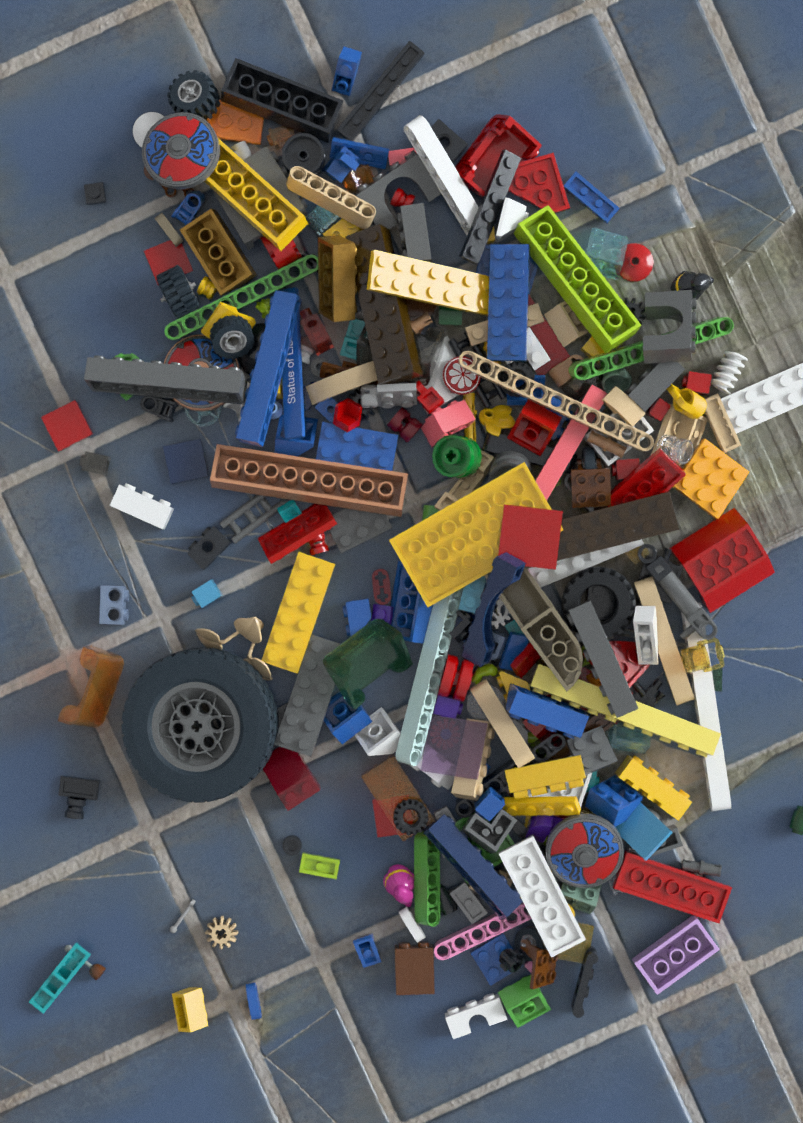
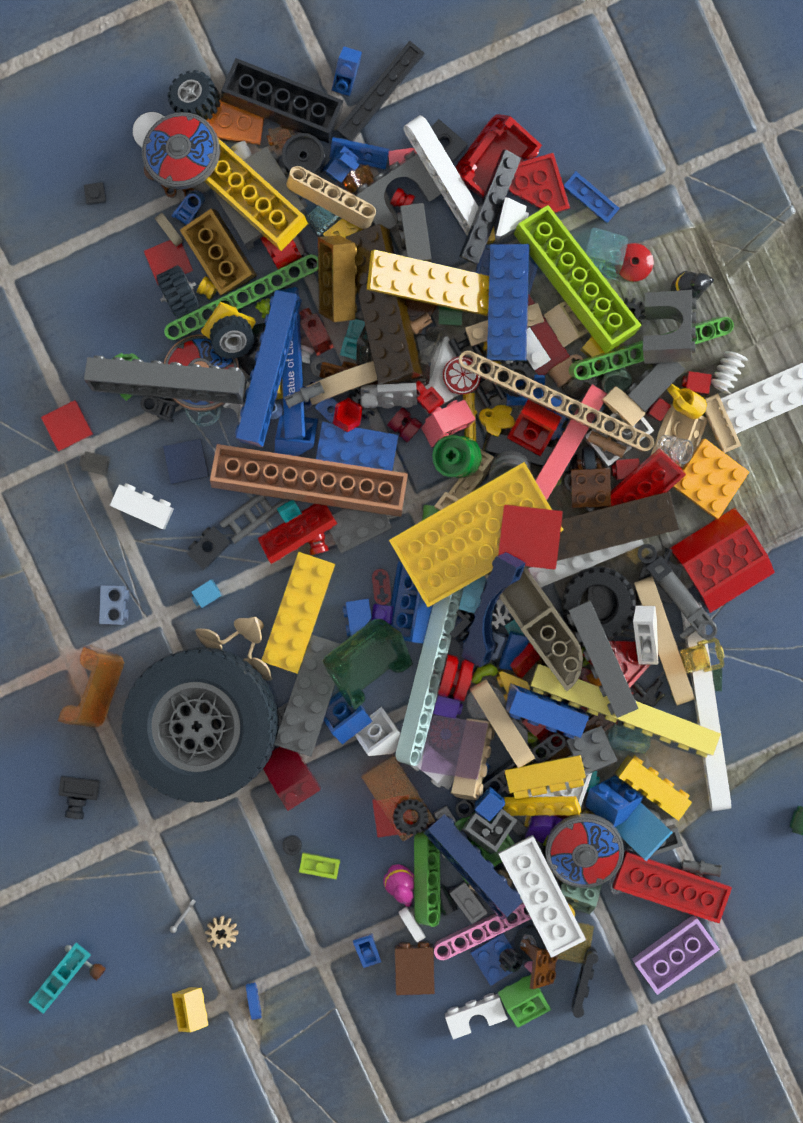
(304, 394): none -> dark grey pin

